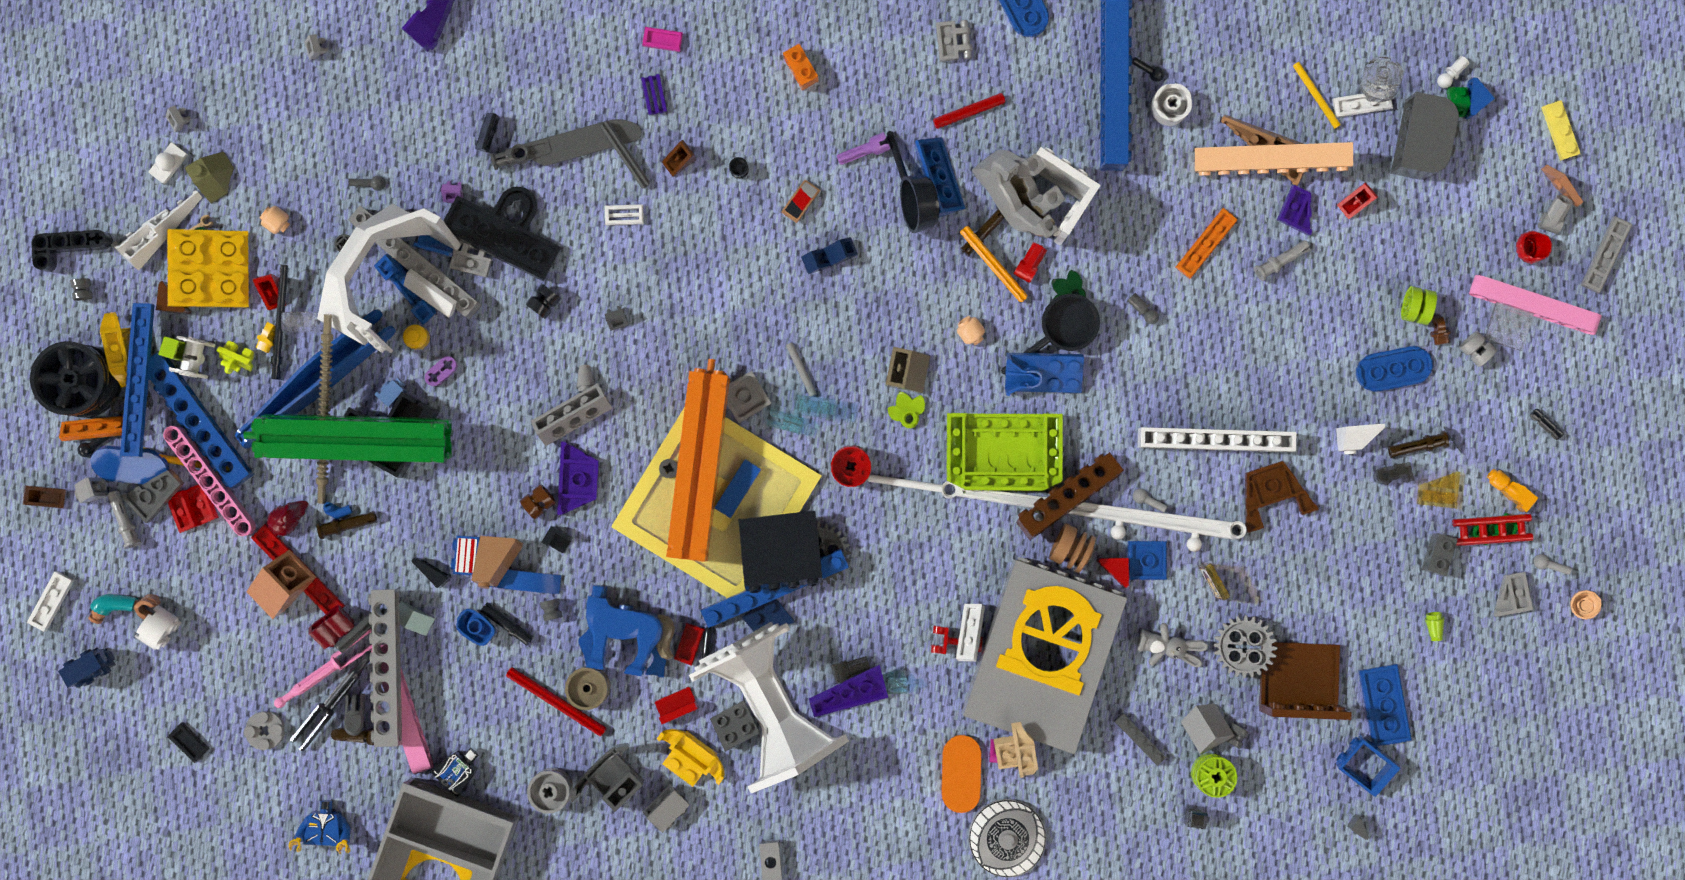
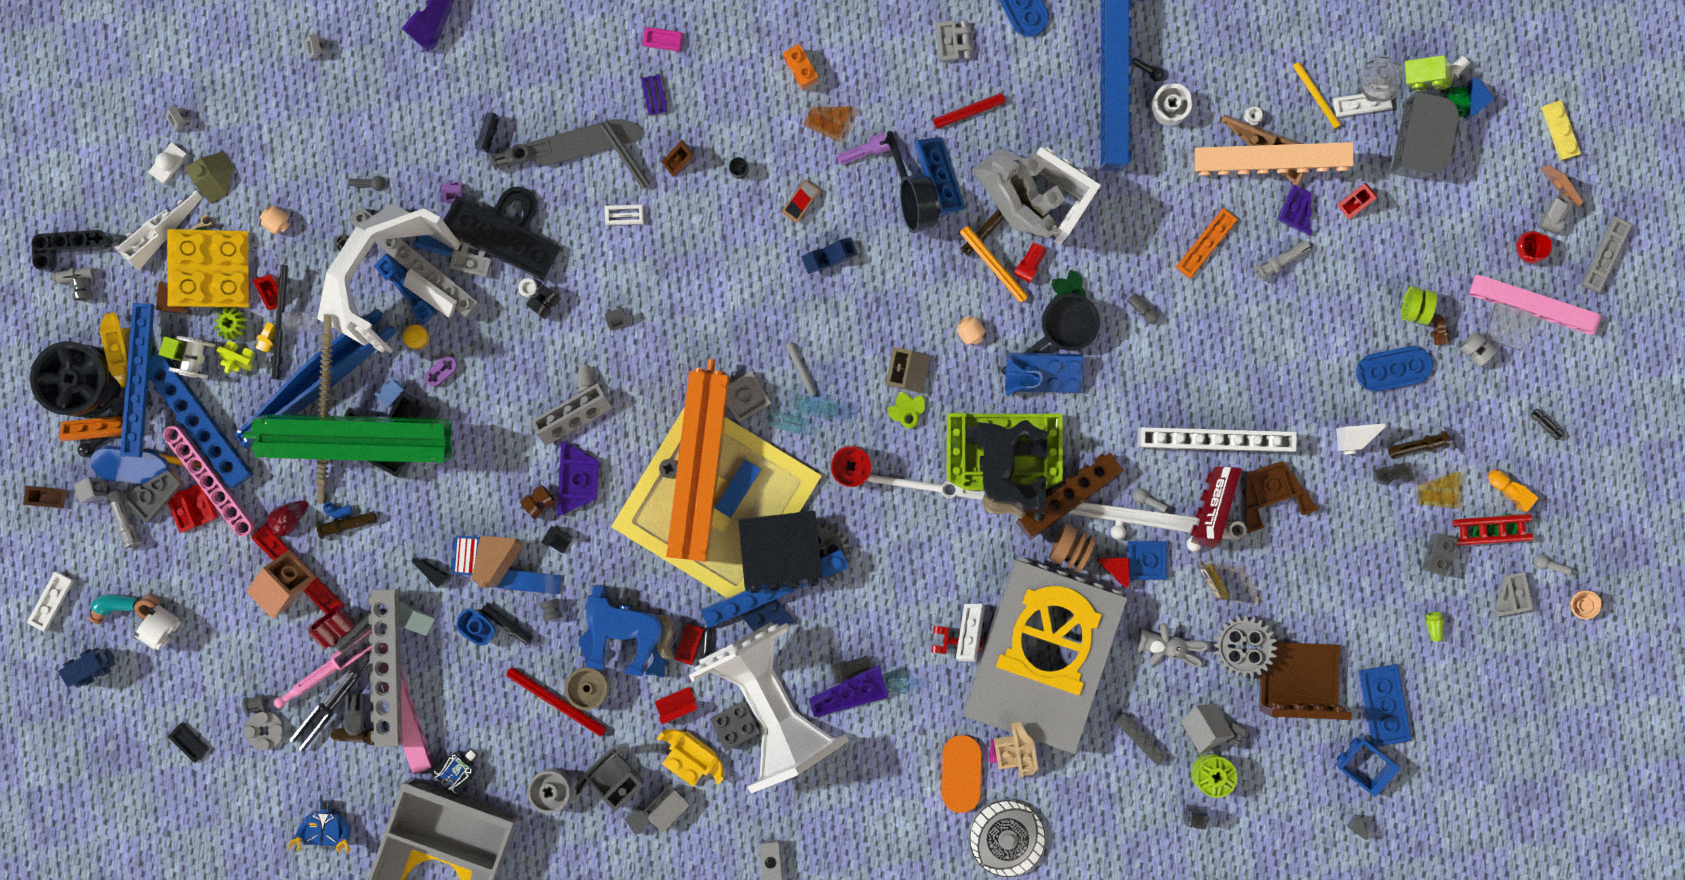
(66, 276): none -> light grey pin
(224, 318): none -> lime gear
(254, 704): none -> dark grey bush
(528, 287): none -> white tile
(637, 821): none -> dark grey slope
(828, 120): none -> clear orange wing
(999, 451): none -> black piece
(1215, 506): none -> dark red slope
(1253, 111): none -> white plate
(1428, 73): none -> lime brick

